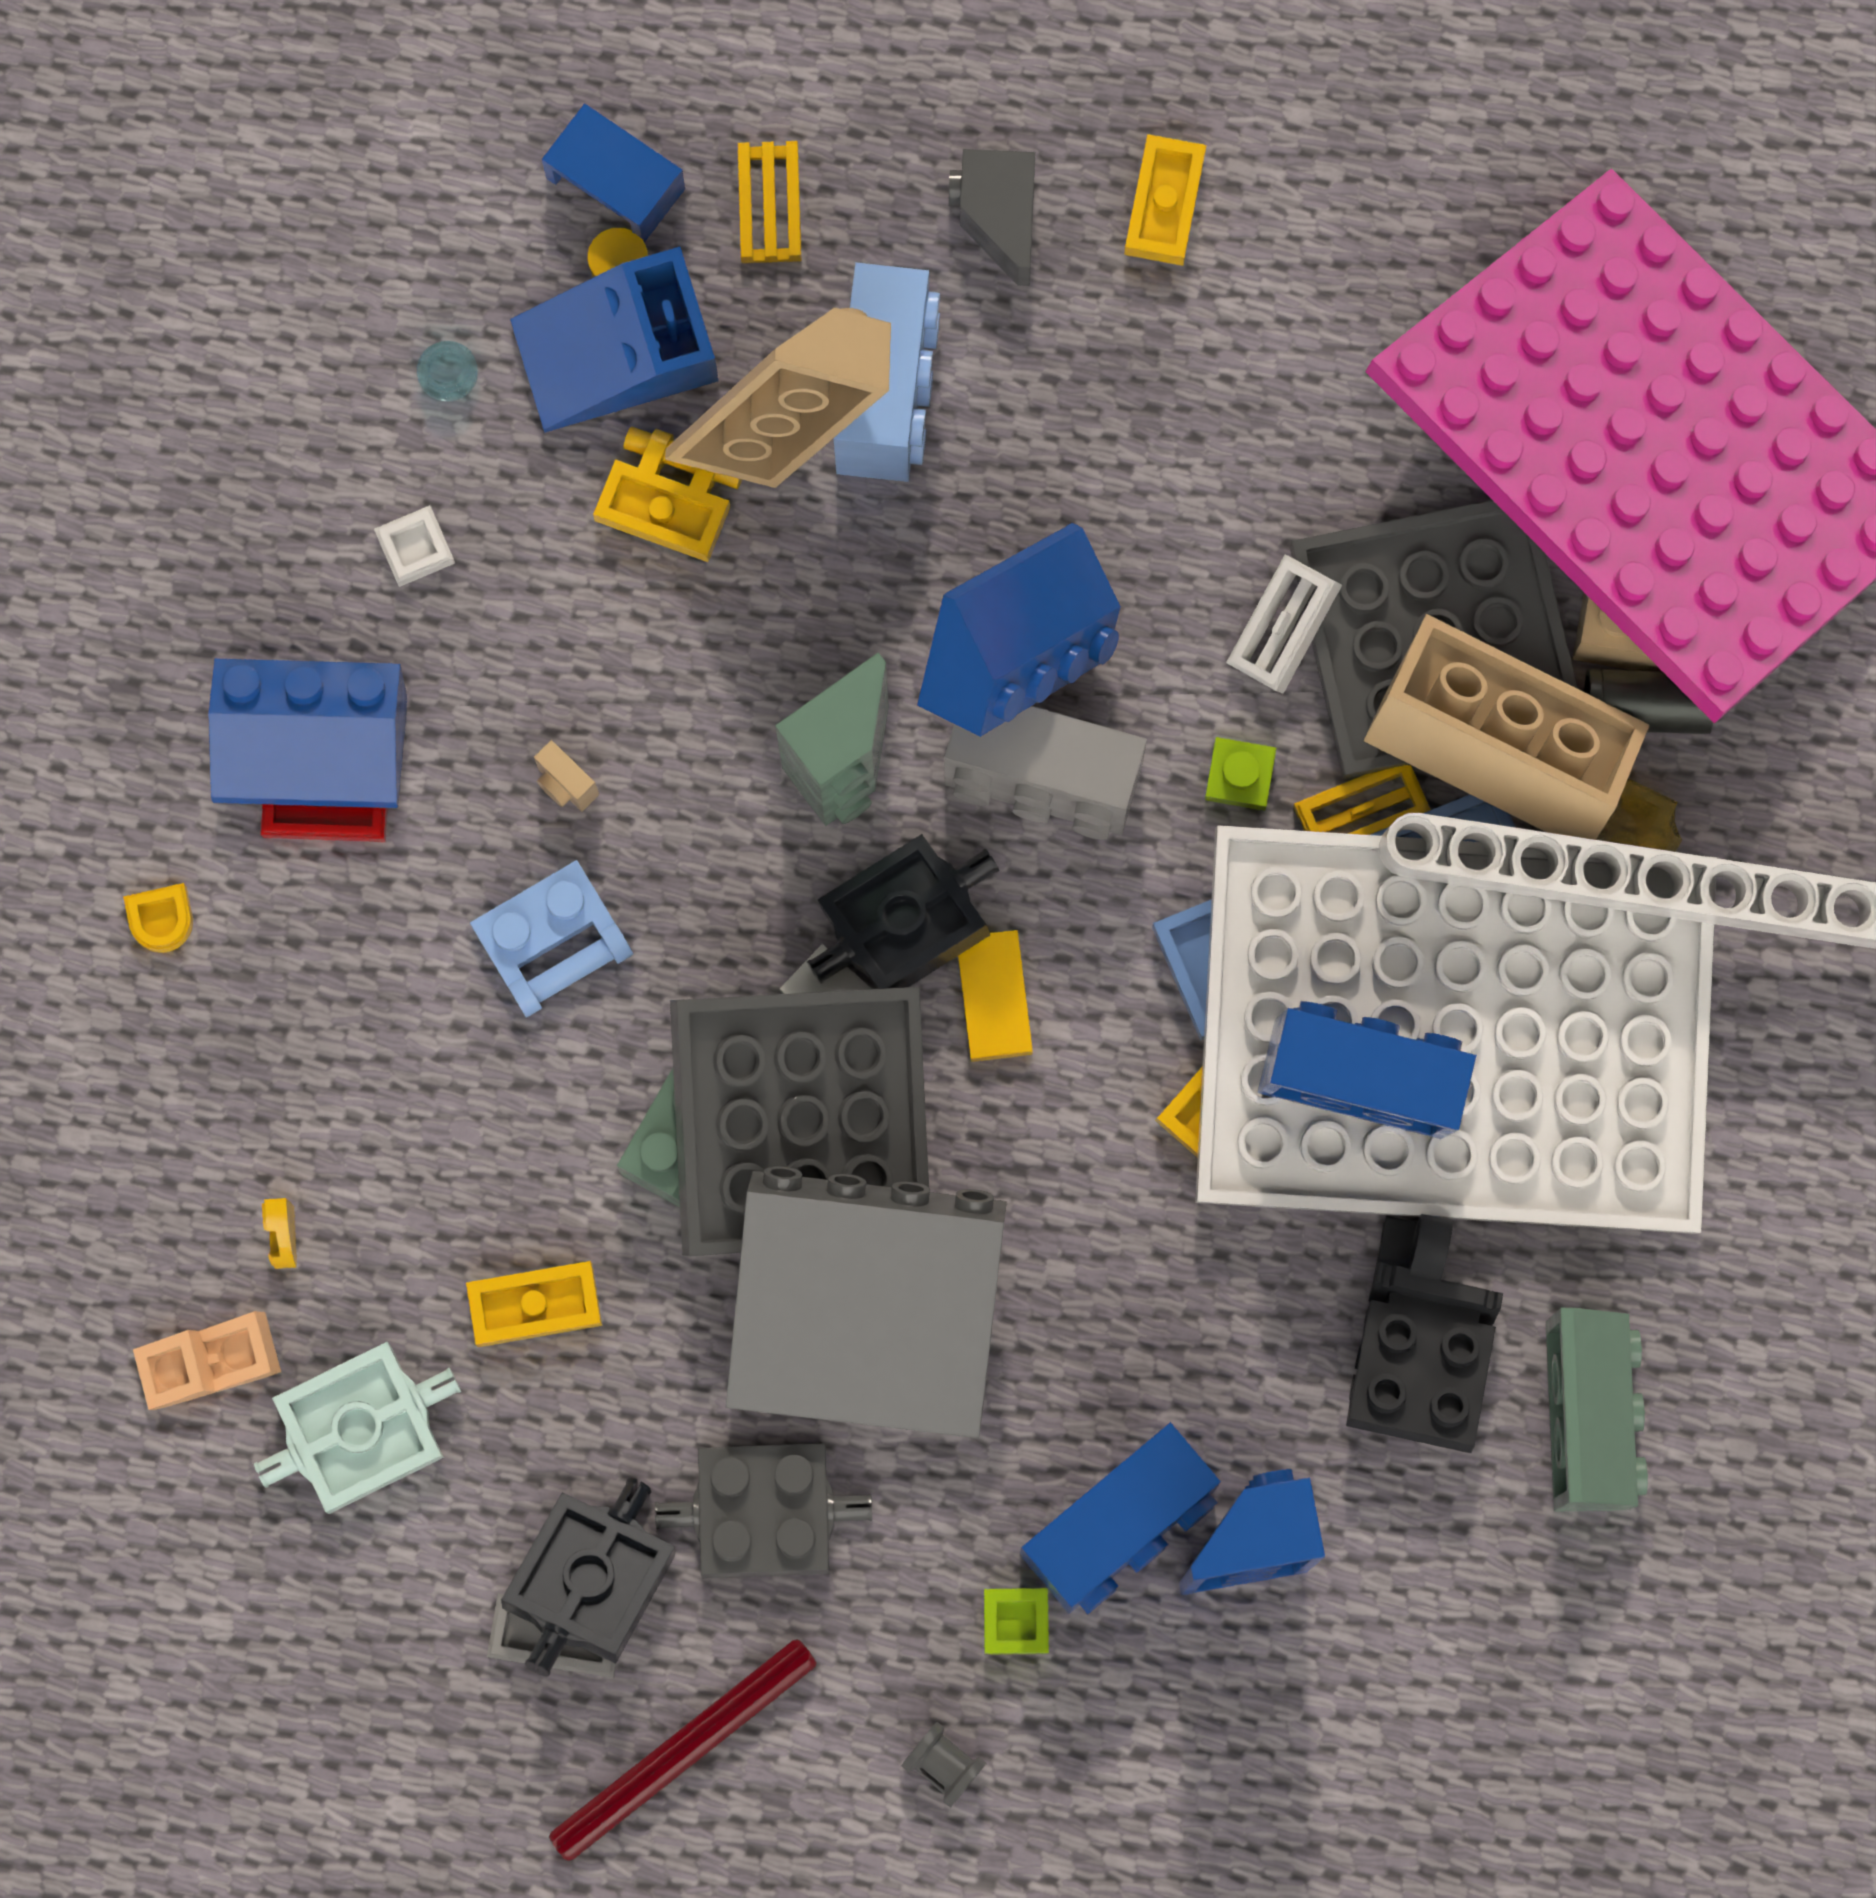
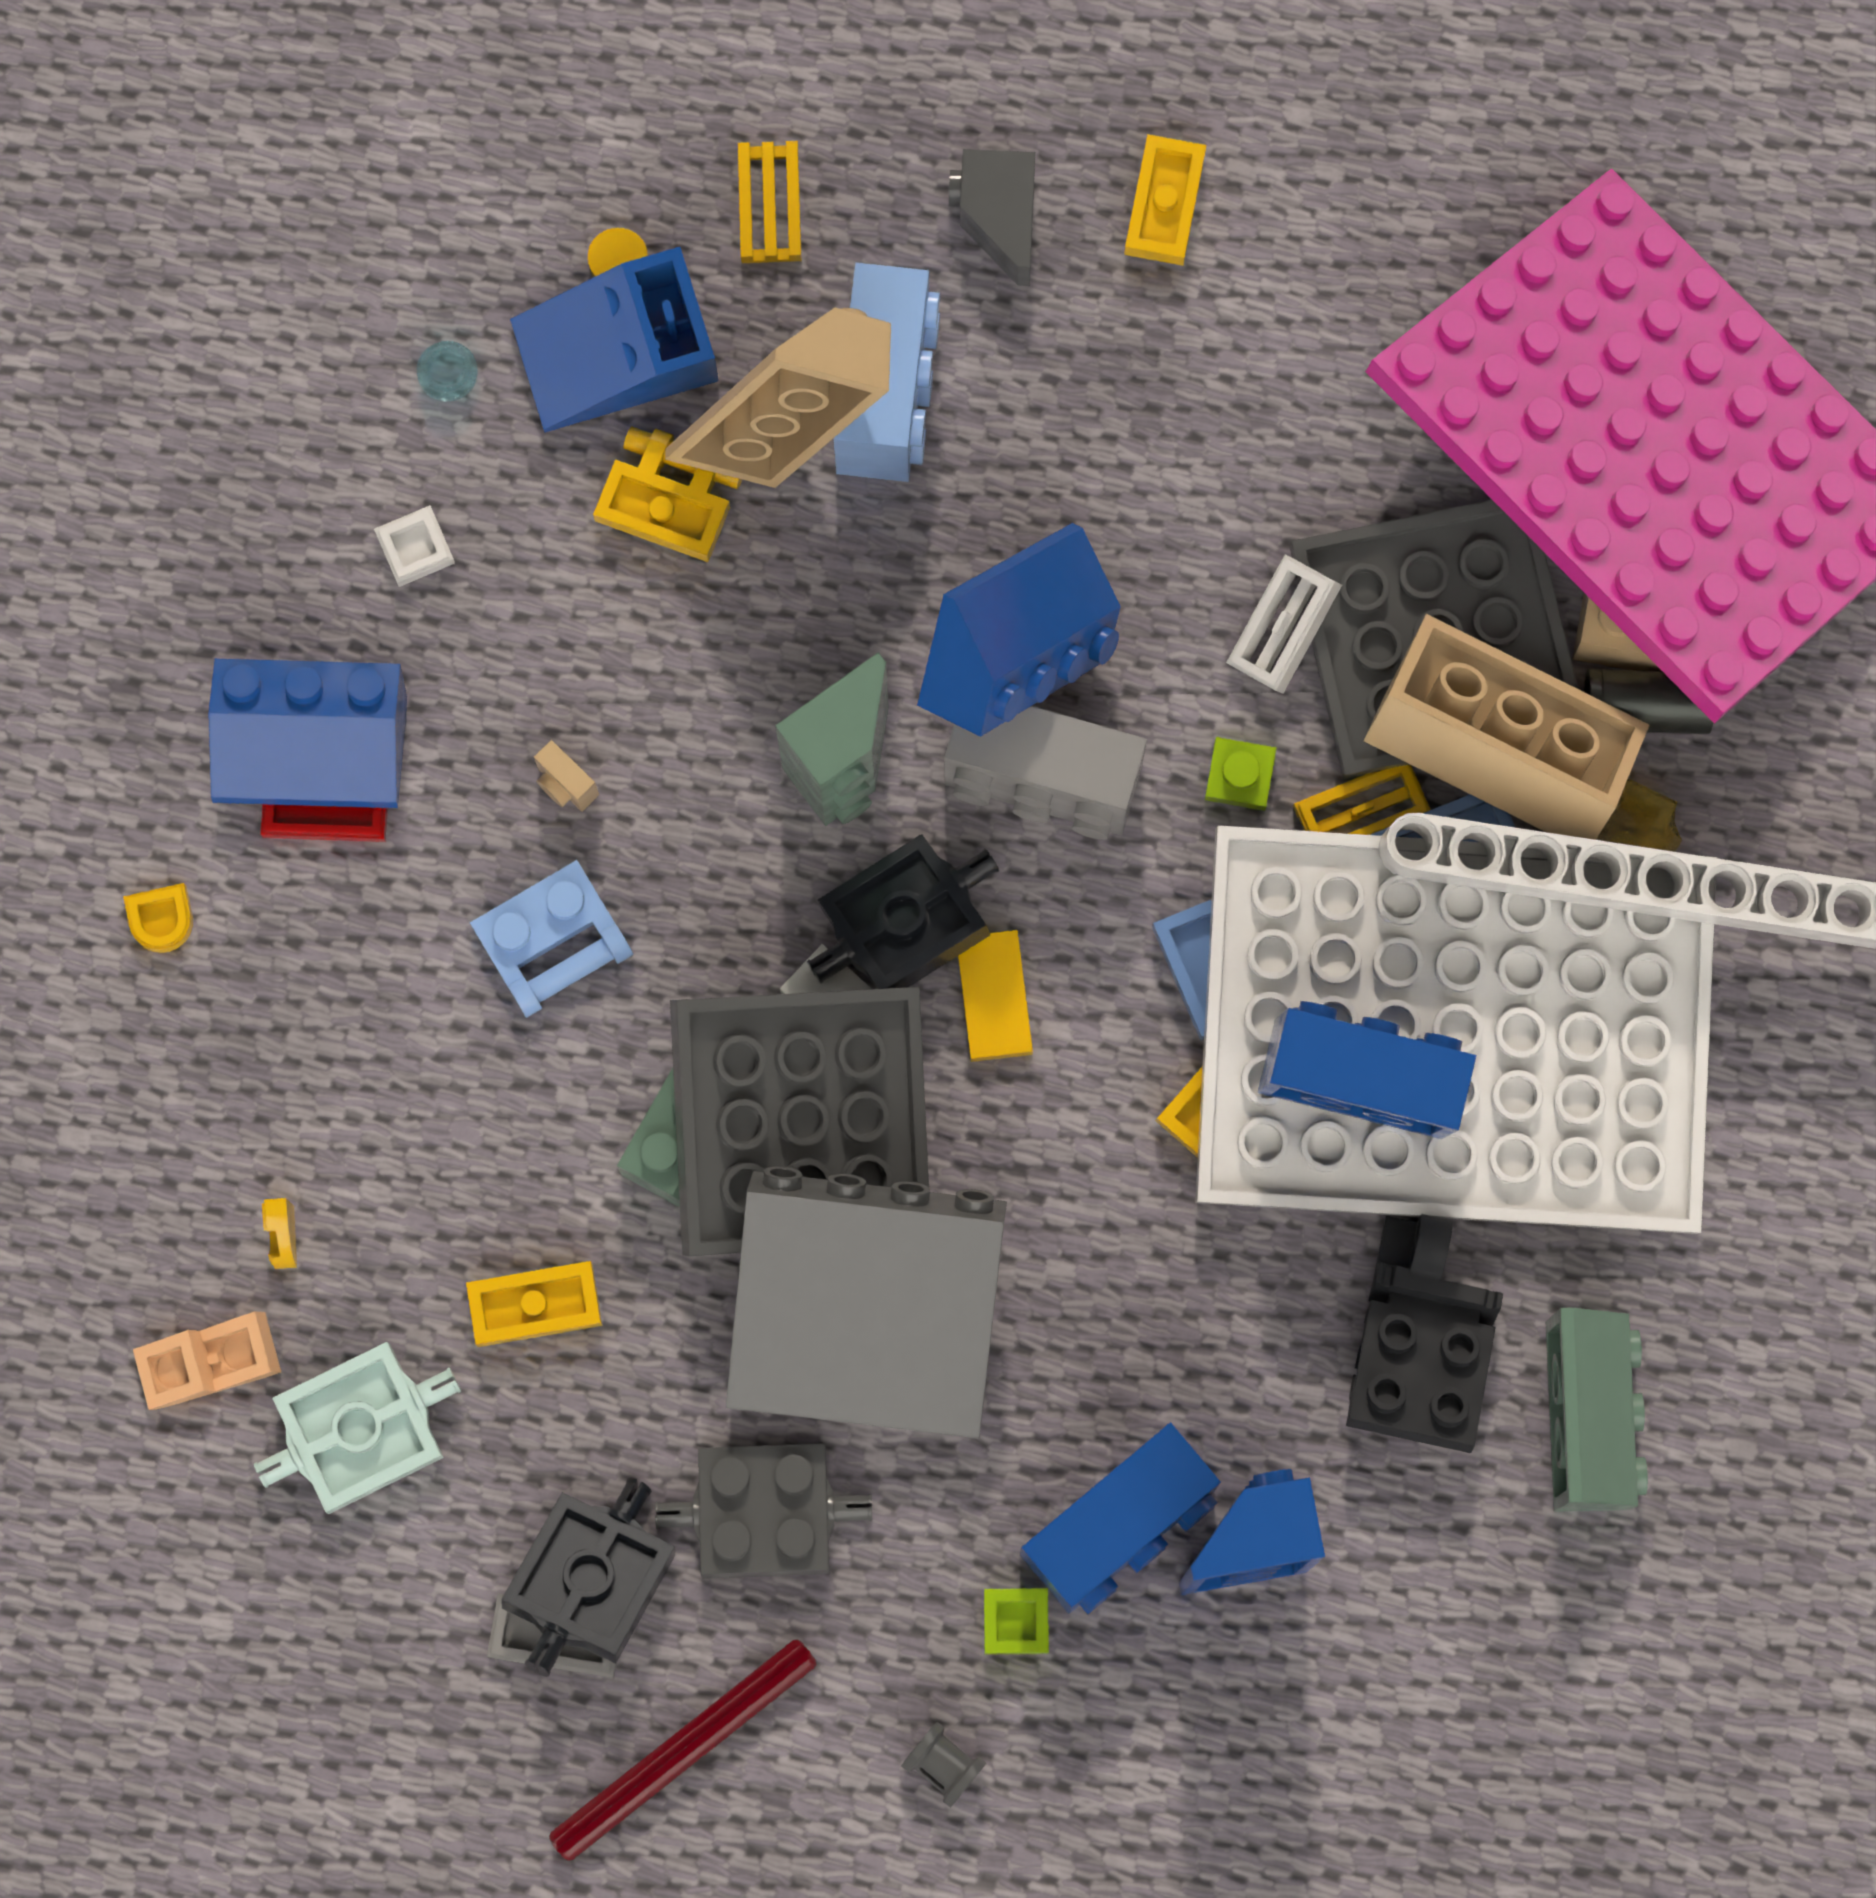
(615, 170): blue panel -> none

